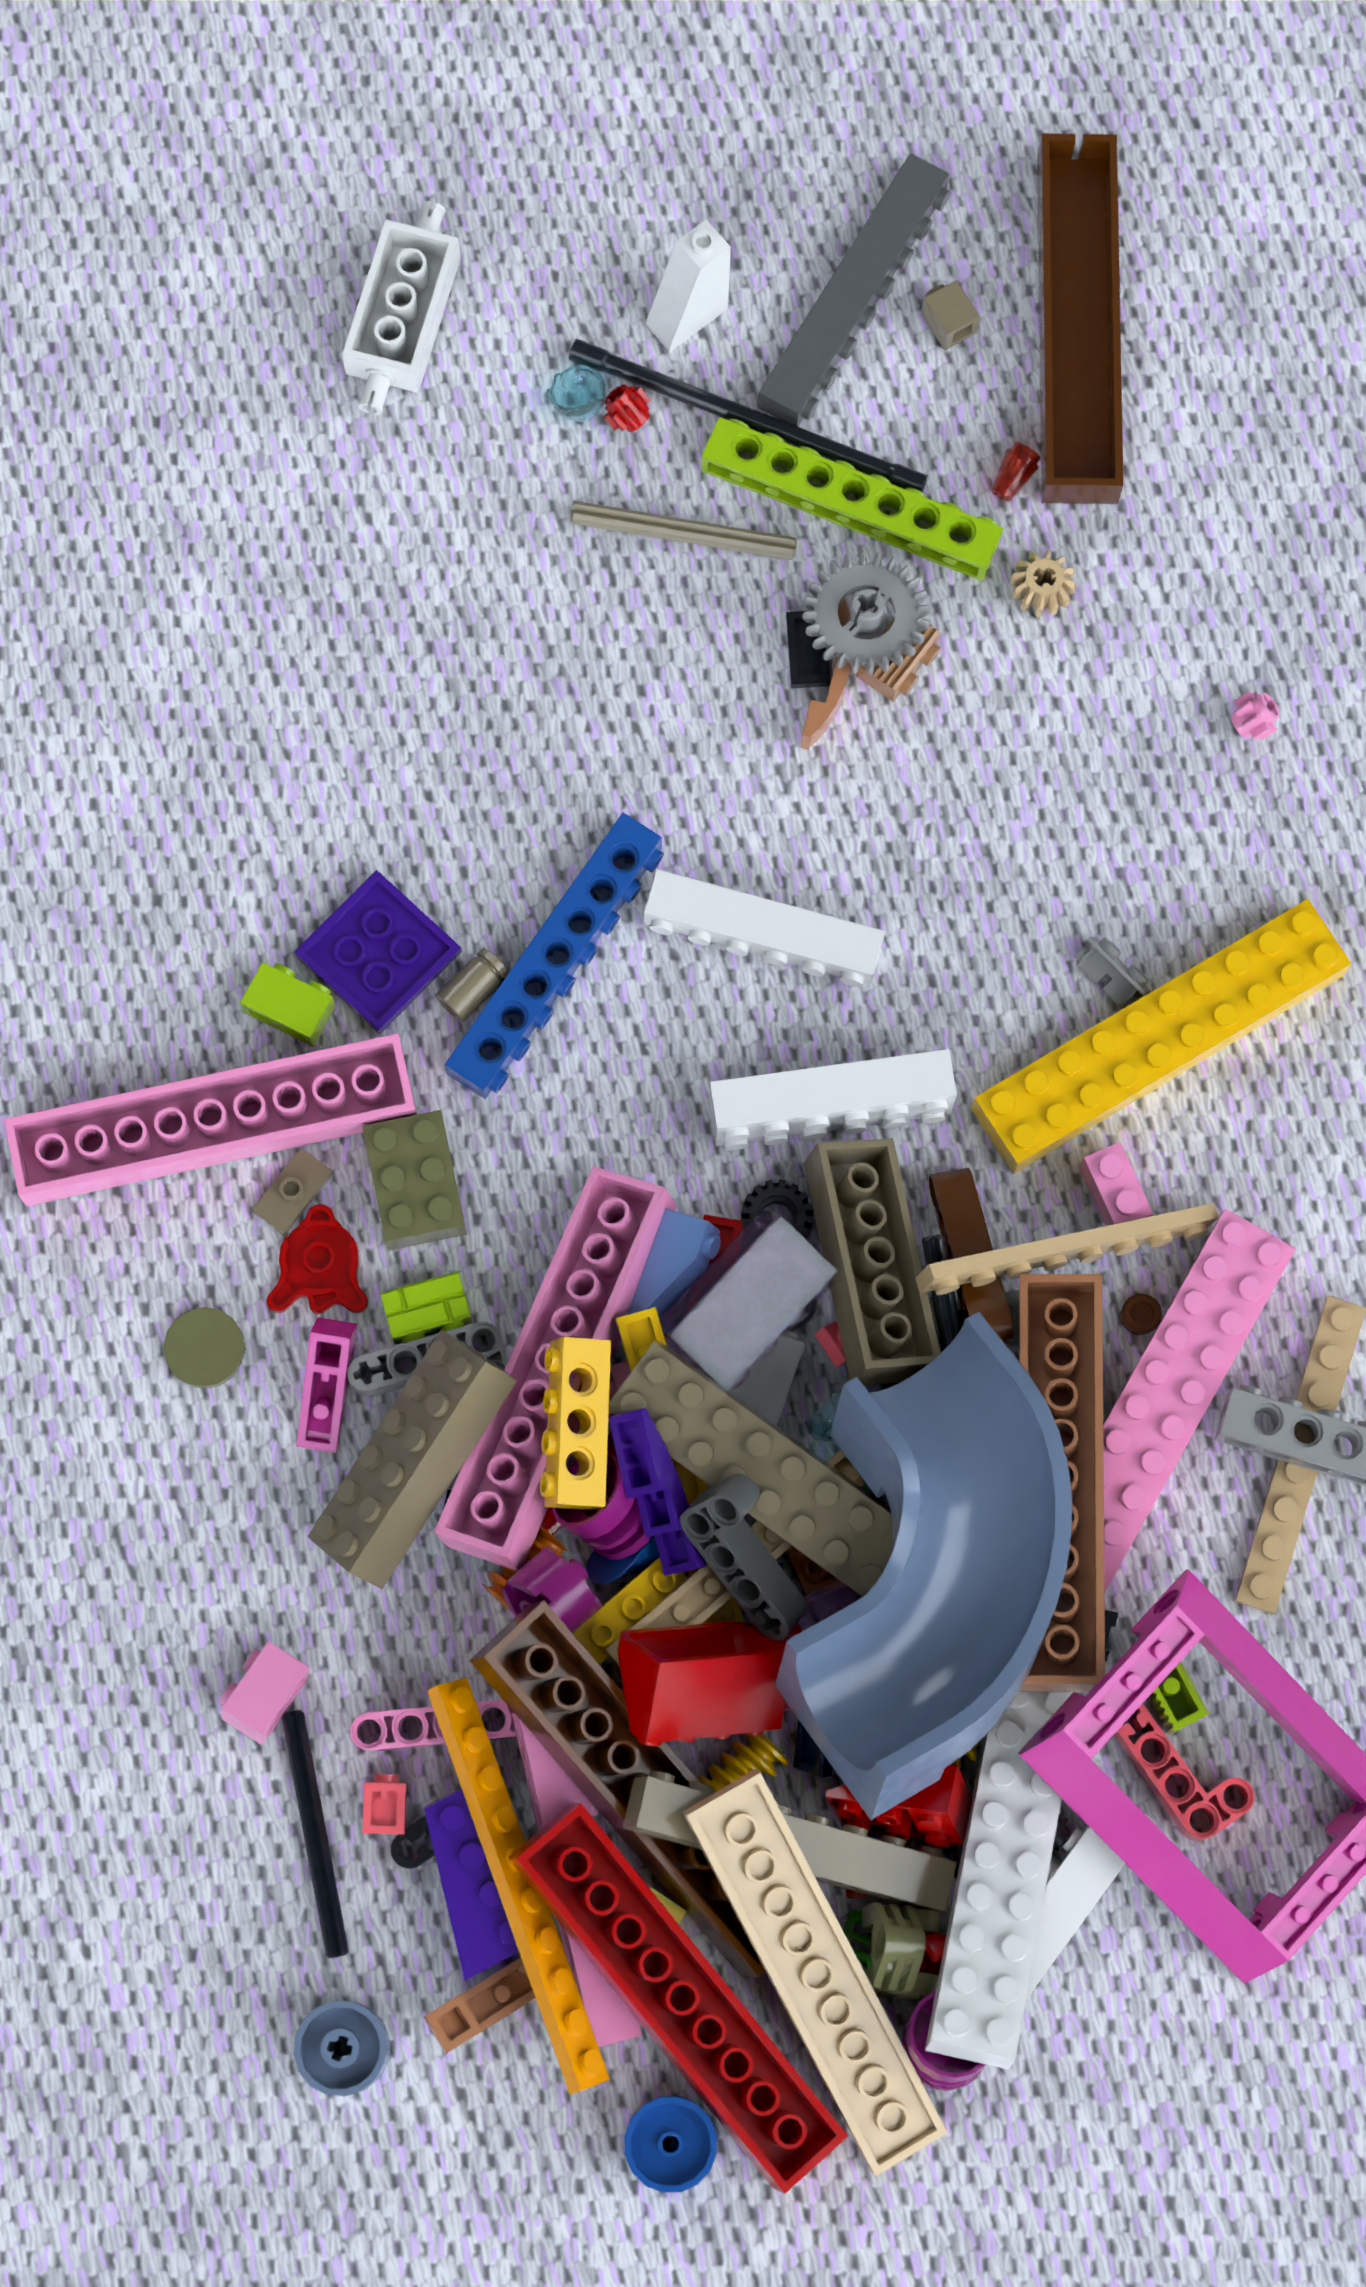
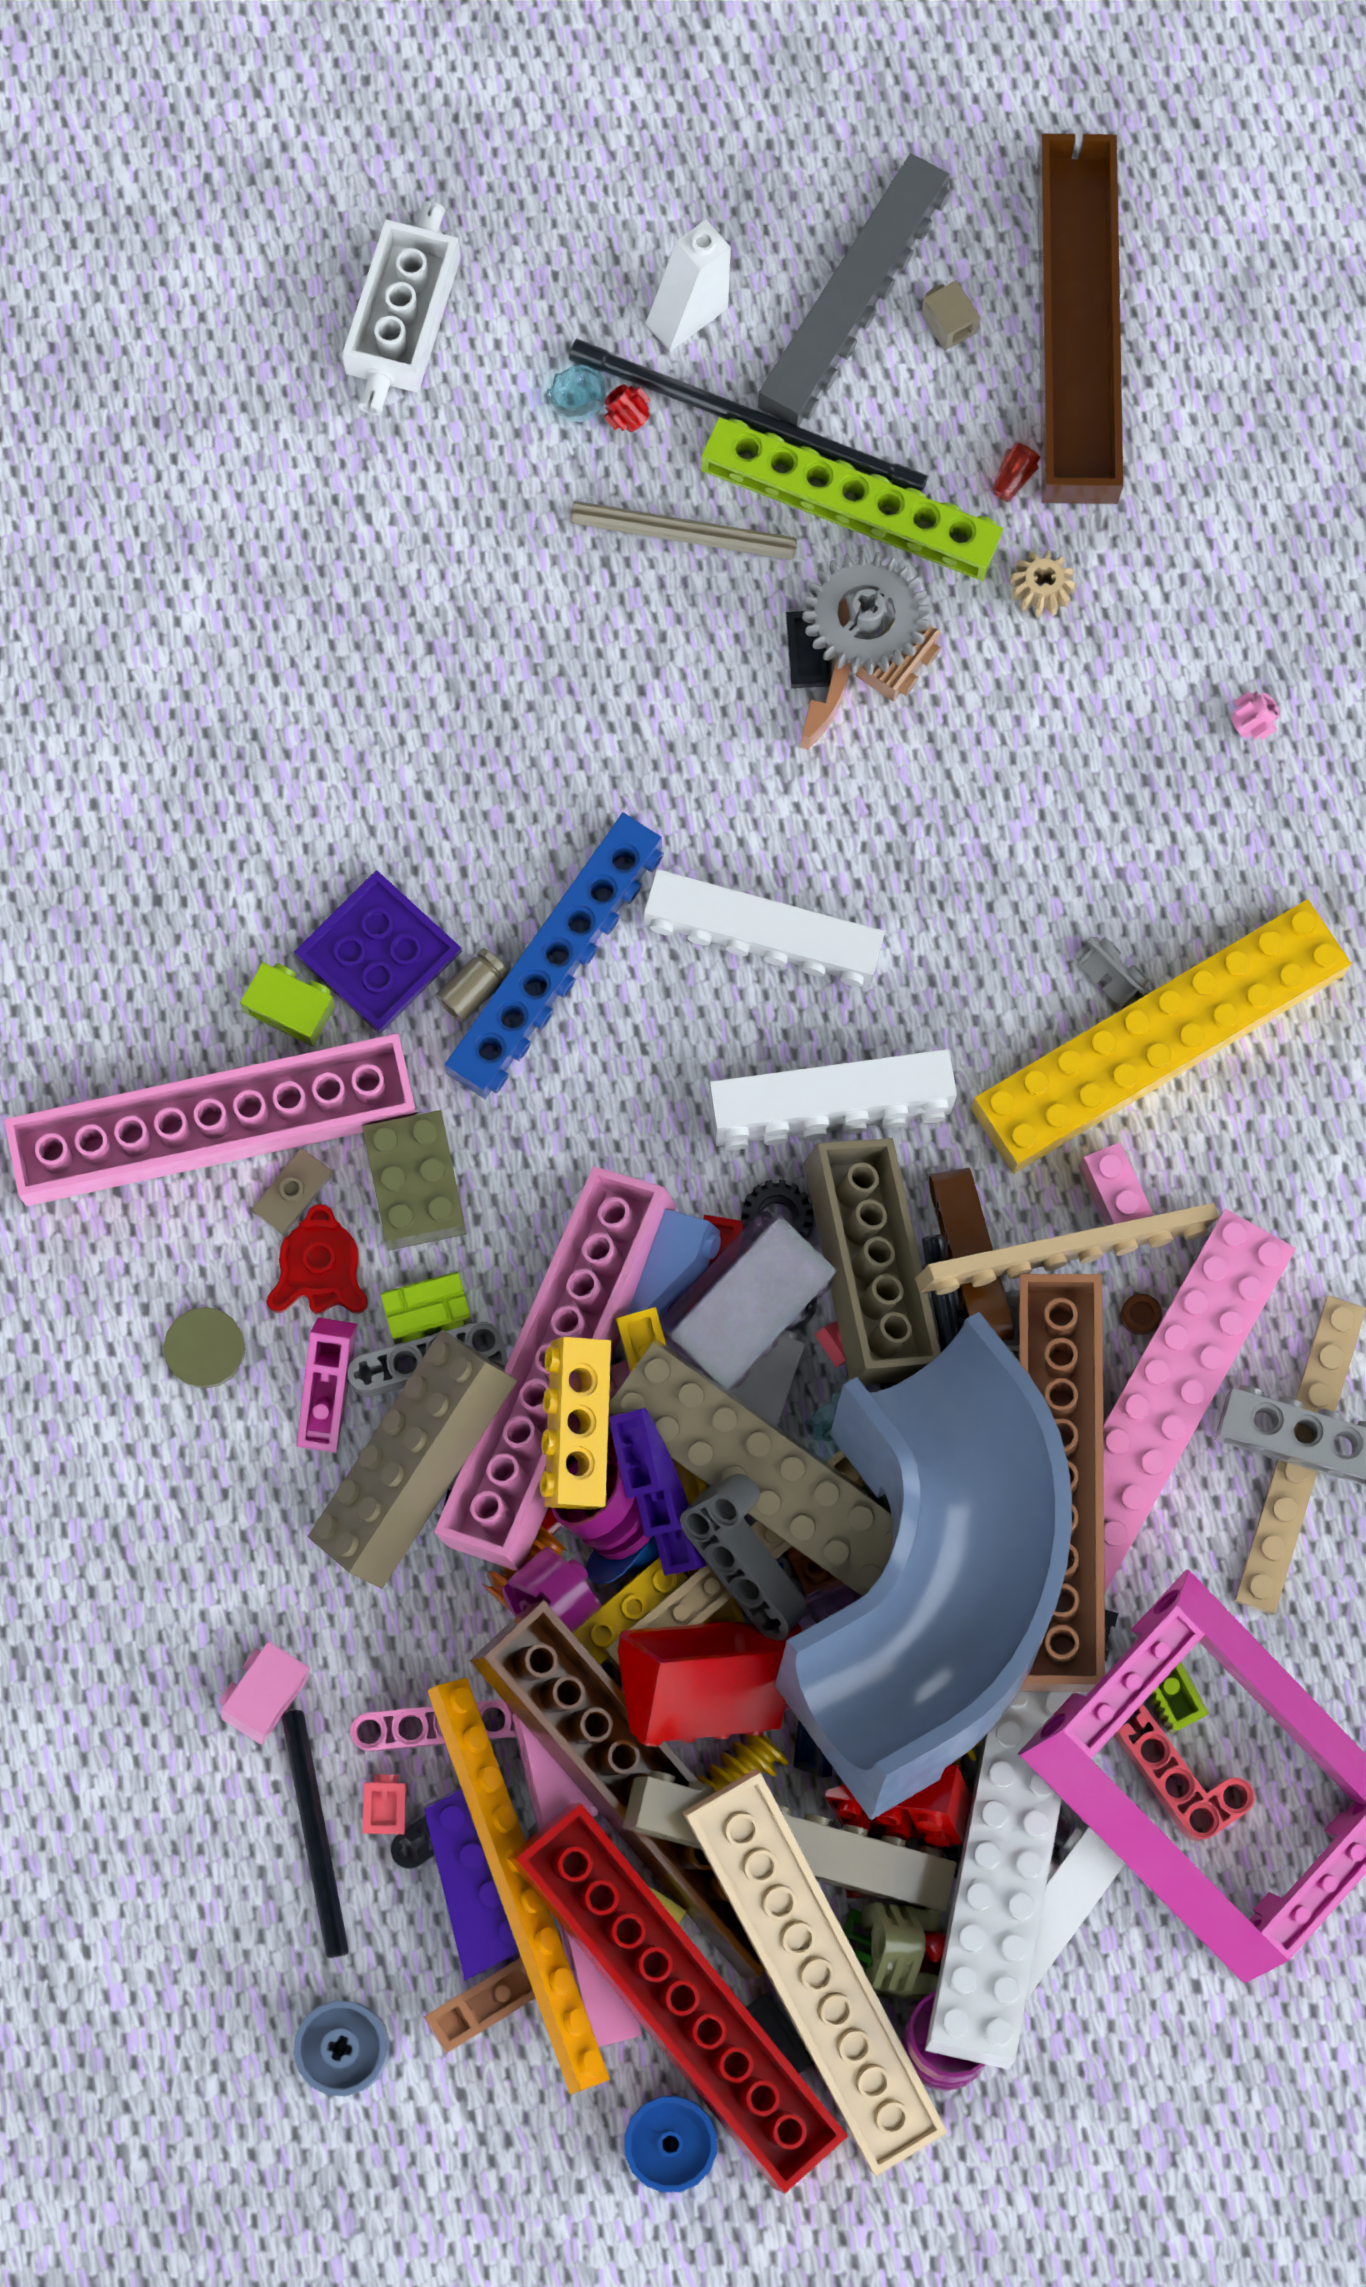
(780, 2032): none -> black tile

